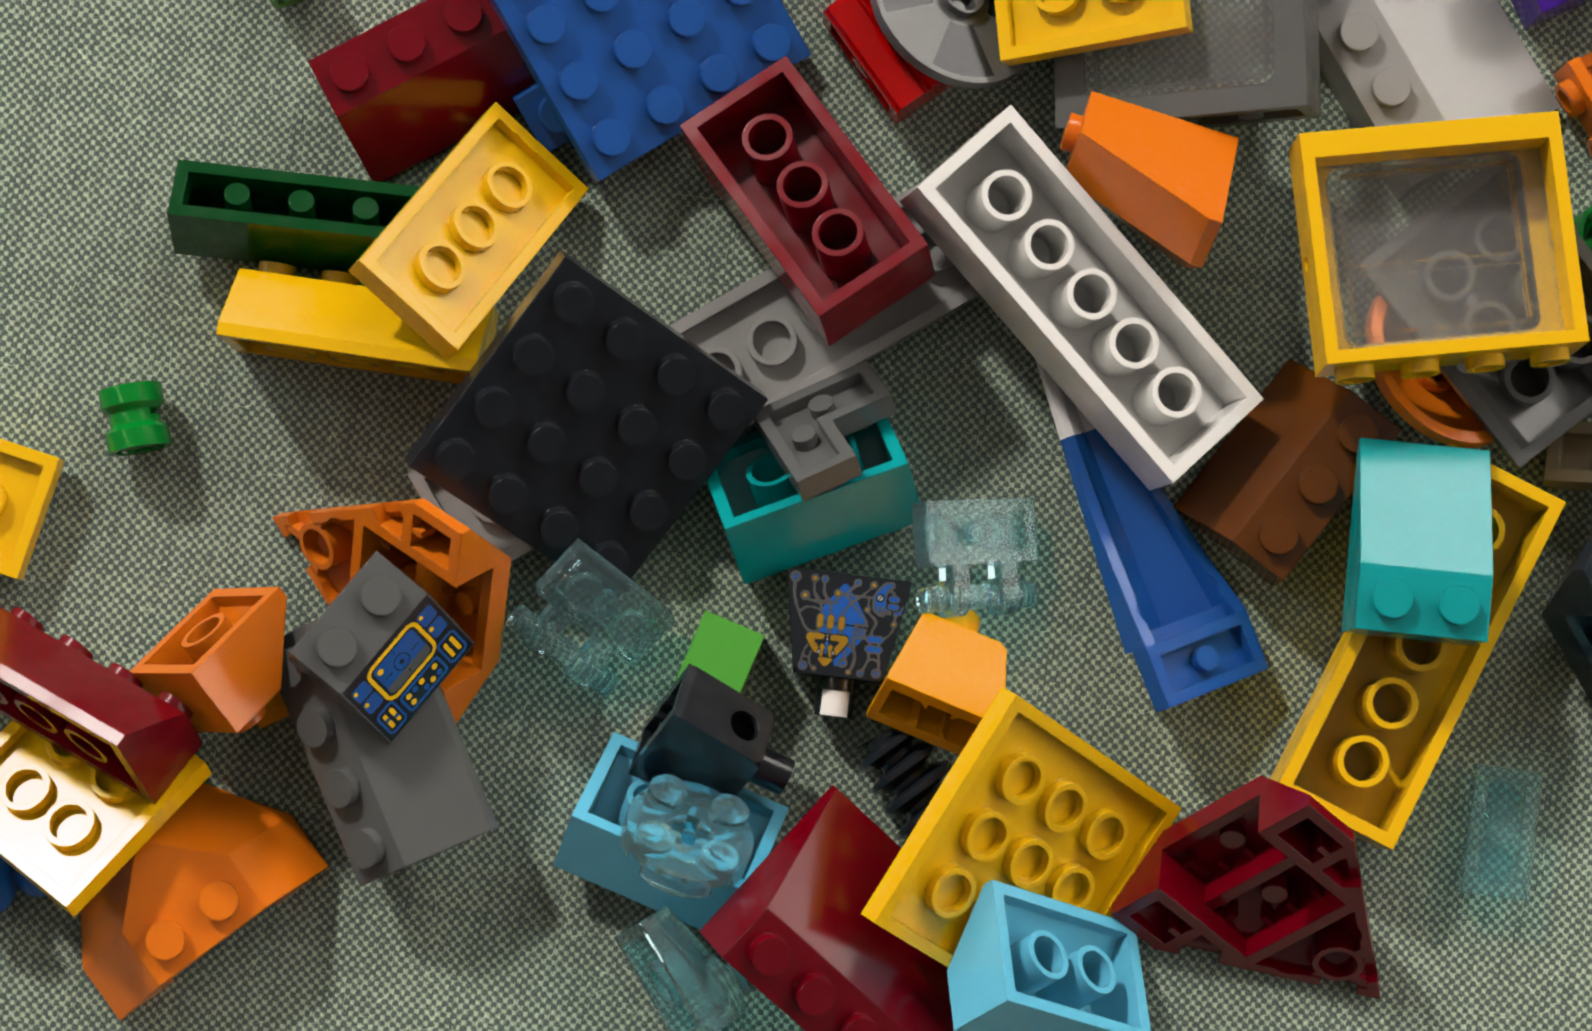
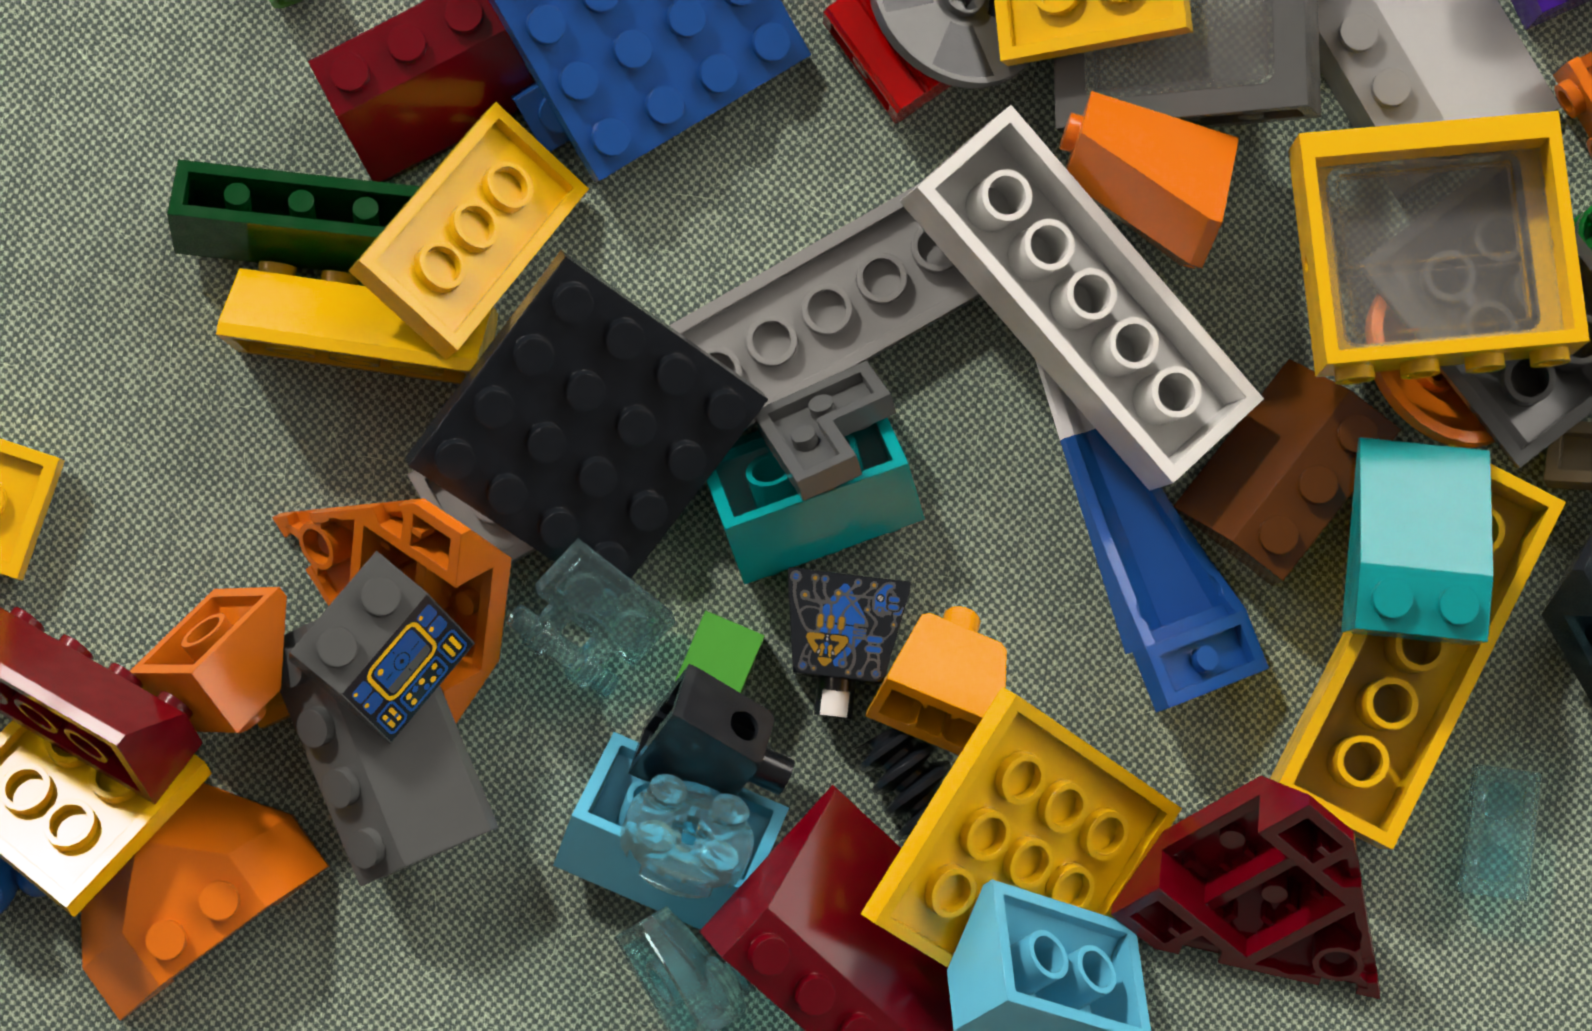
(134, 418): green wheel -> none
(808, 200): dark red brick -> none
(970, 534): clear light blue plate -> none

